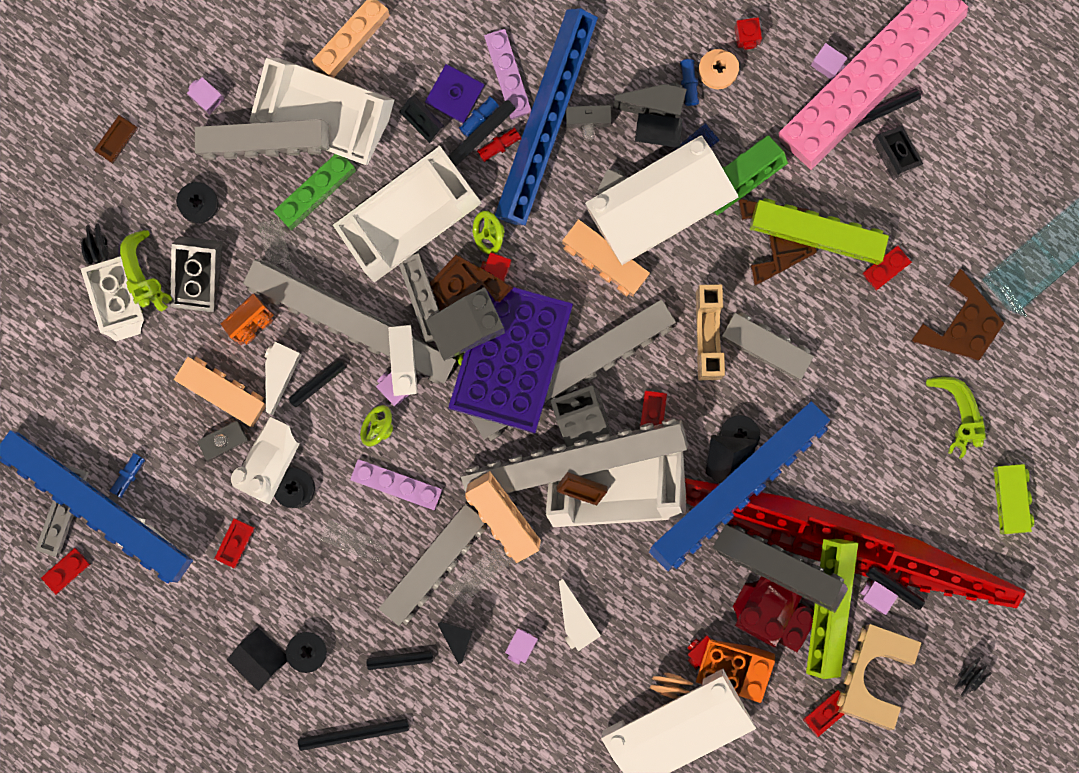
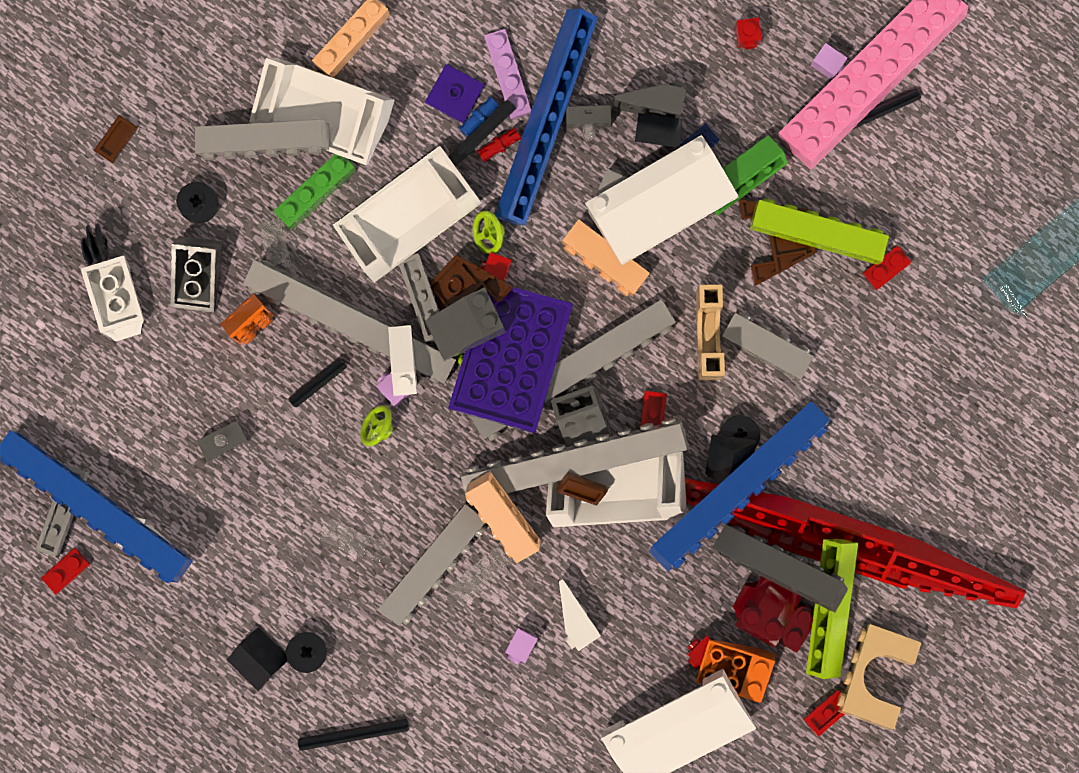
(127, 475): blue pin -> none
(140, 288): lime piece -> none
(205, 95): lavender brick -> none
(221, 392): light nougat brick -> none
(234, 543): red plate -> none
(266, 462): white slope -> none
(279, 369): white slope -> none
(305, 491): black piece -> none
(396, 484): lavender plate -> none
(399, 660): black axle -> none
(421, 118): black plate -> none
(457, 638): black slope -> none
(671, 685): light nougat piece -> none
(689, 82): blue pin -> none
(710, 75): light nougat piece -> none
(877, 597): lavender brick -> none
(895, 587): black axle -> none
(897, 151): black slope -> none
(971, 328): reddish brown wing -> none
(972, 423): lime piece -> none
(972, 677): black piece -> none
(1013, 499): lime brick -> none

